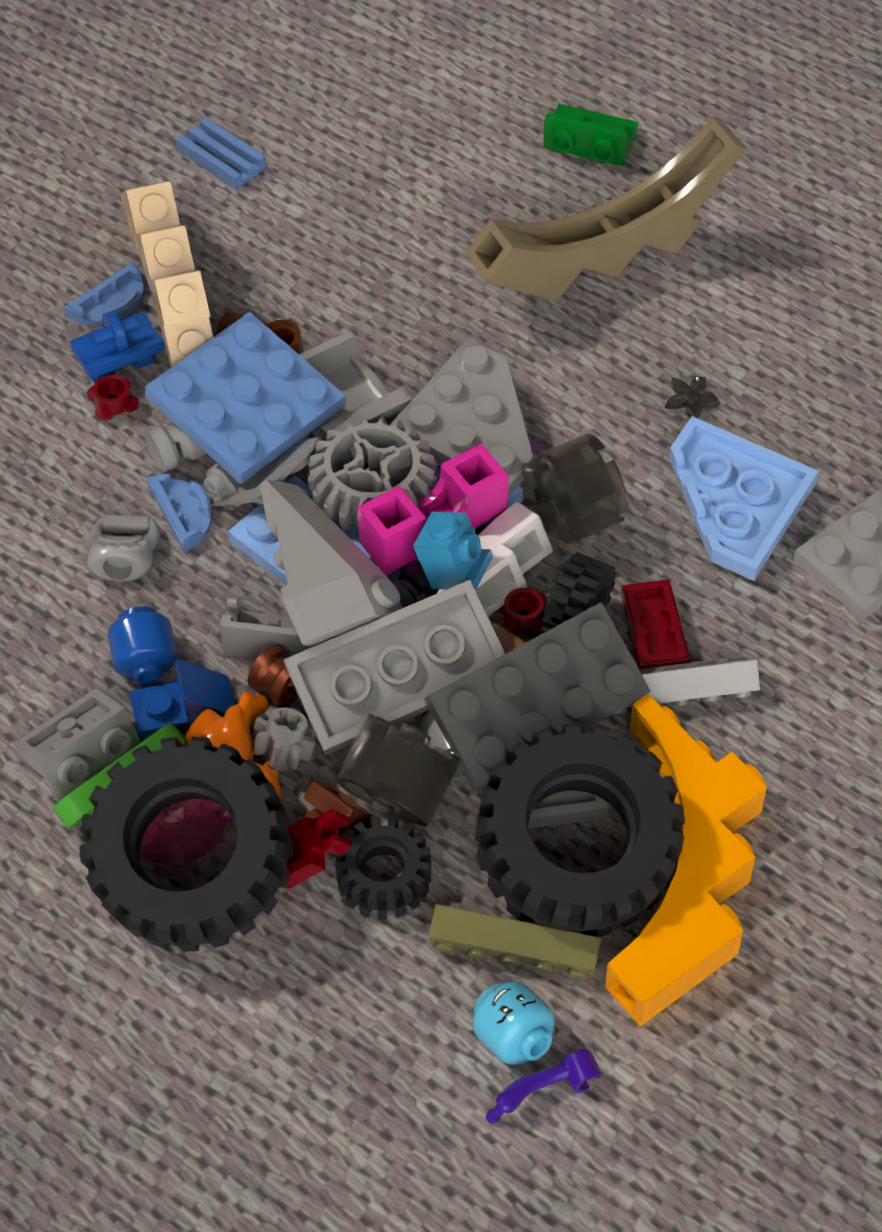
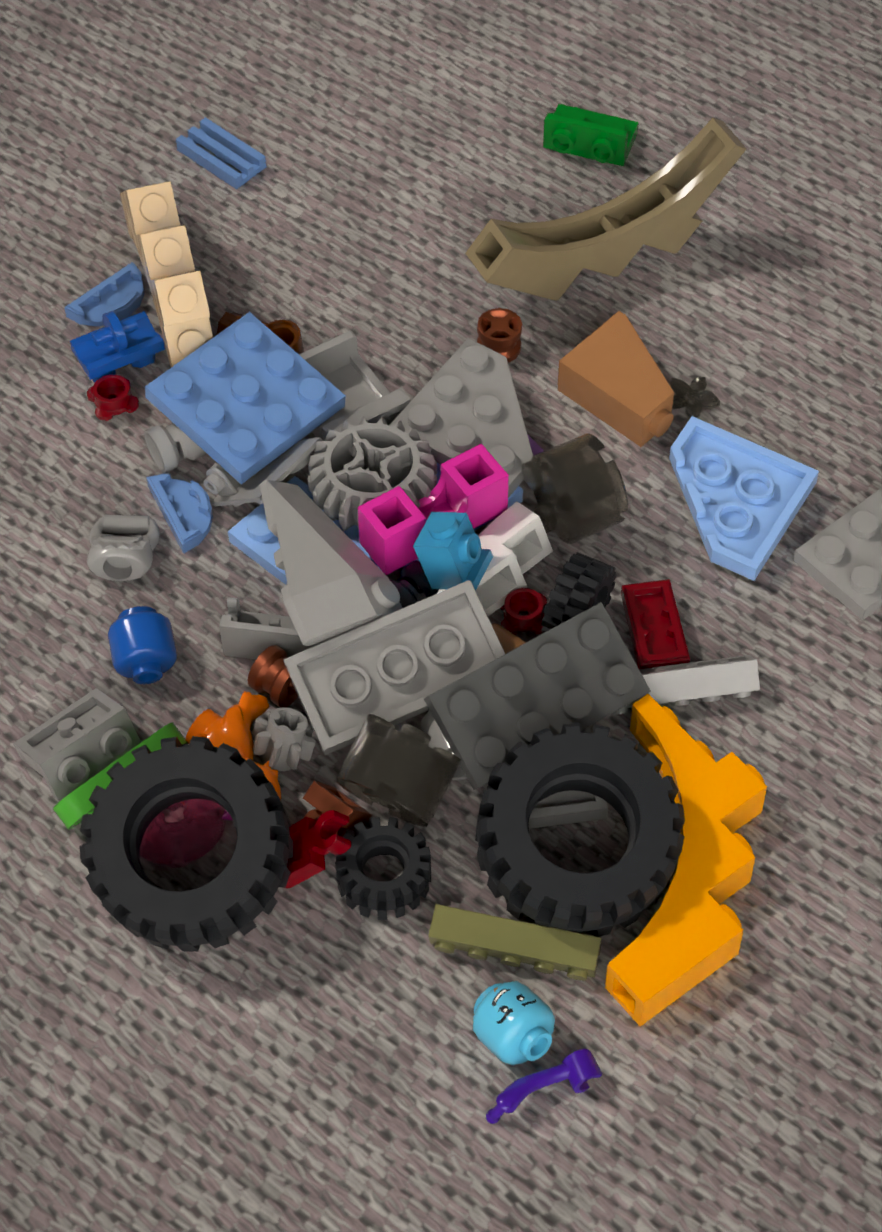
(181, 700): blue slope -> none
(501, 332): none -> copper wheel
(618, 381): none -> medium nougat slope

